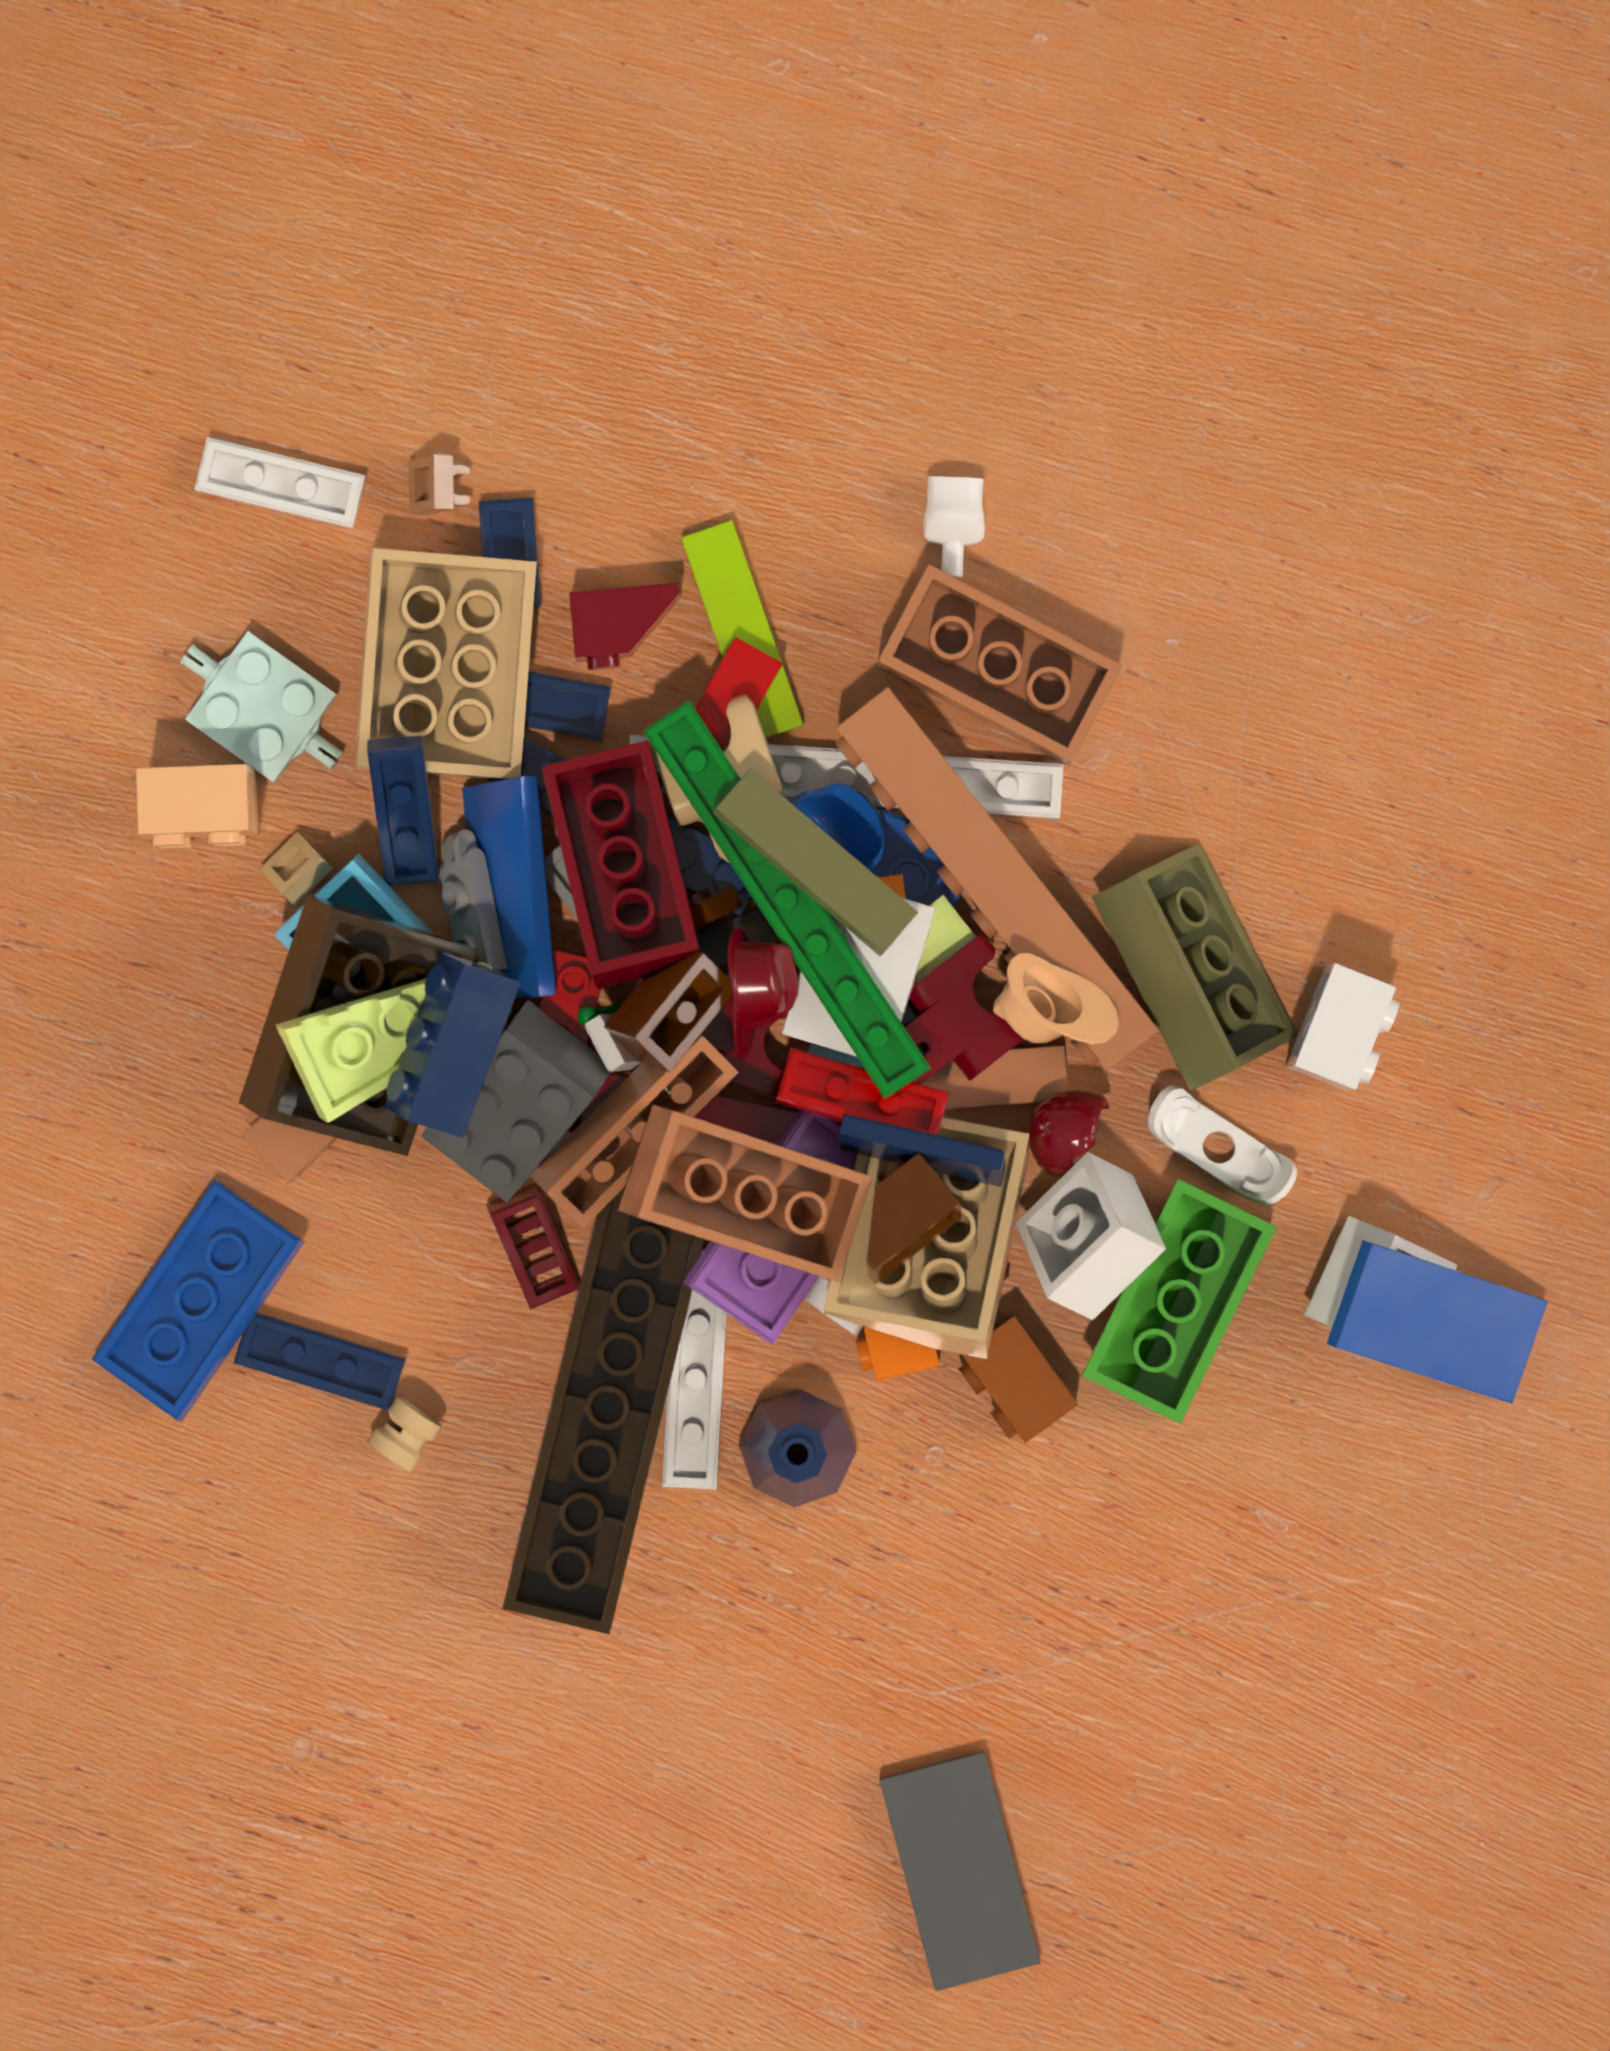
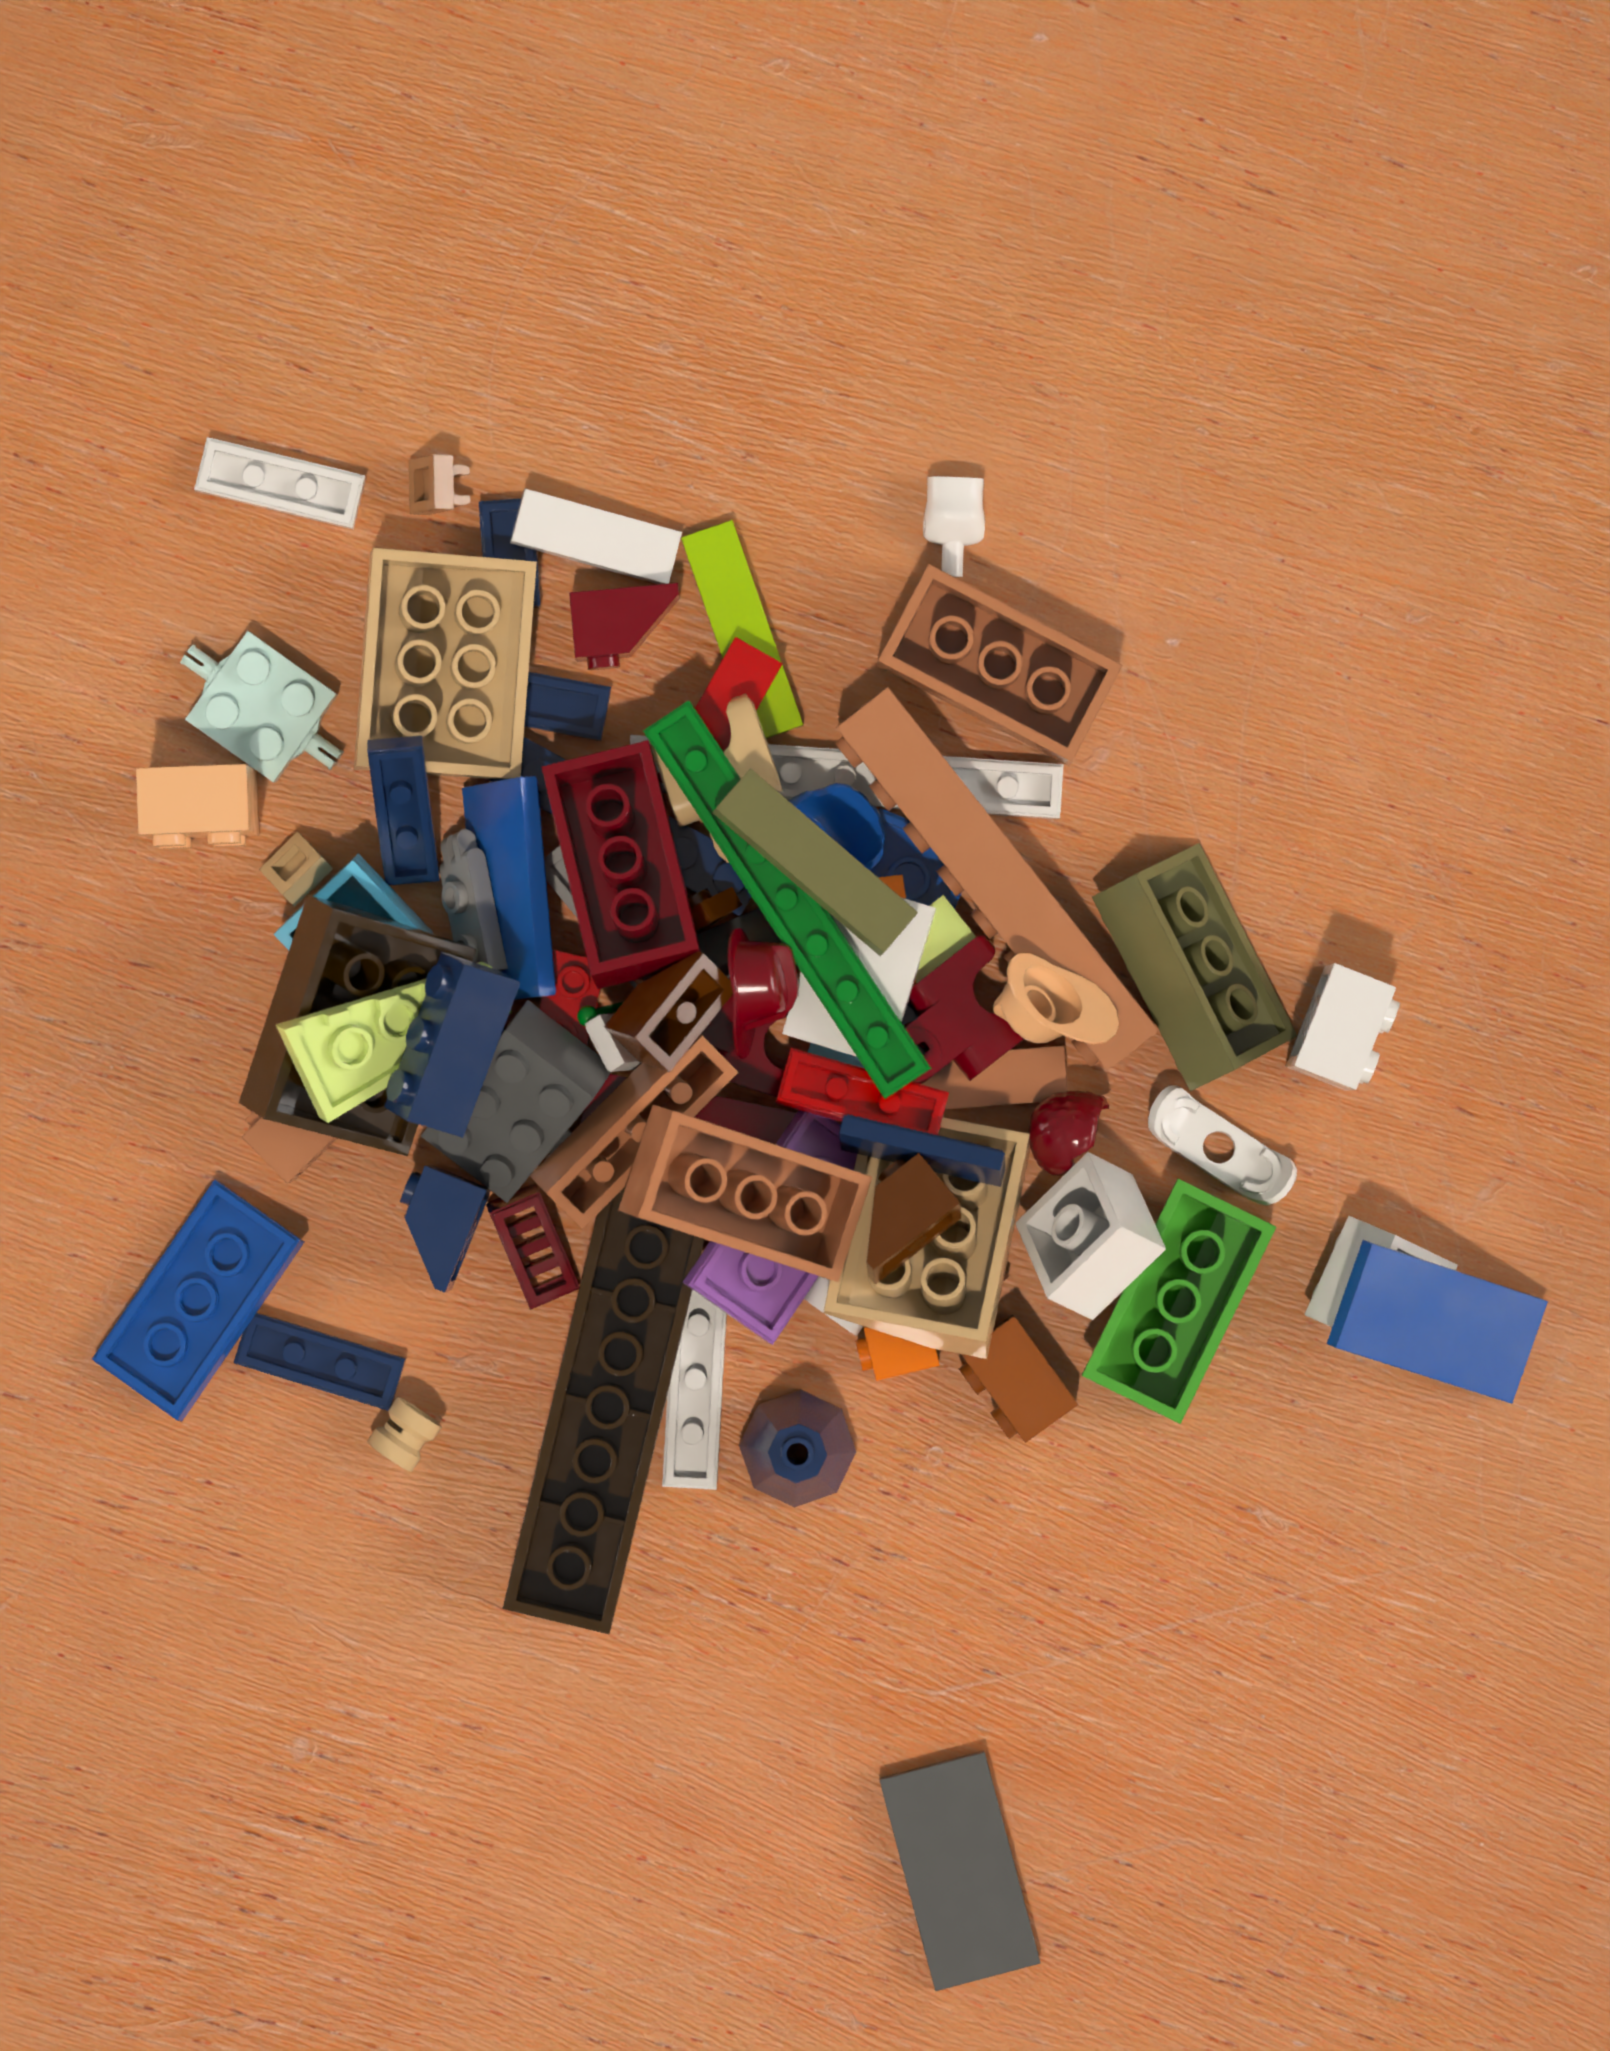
(443, 1220): none -> dark blue slope
(595, 537): none -> white tile

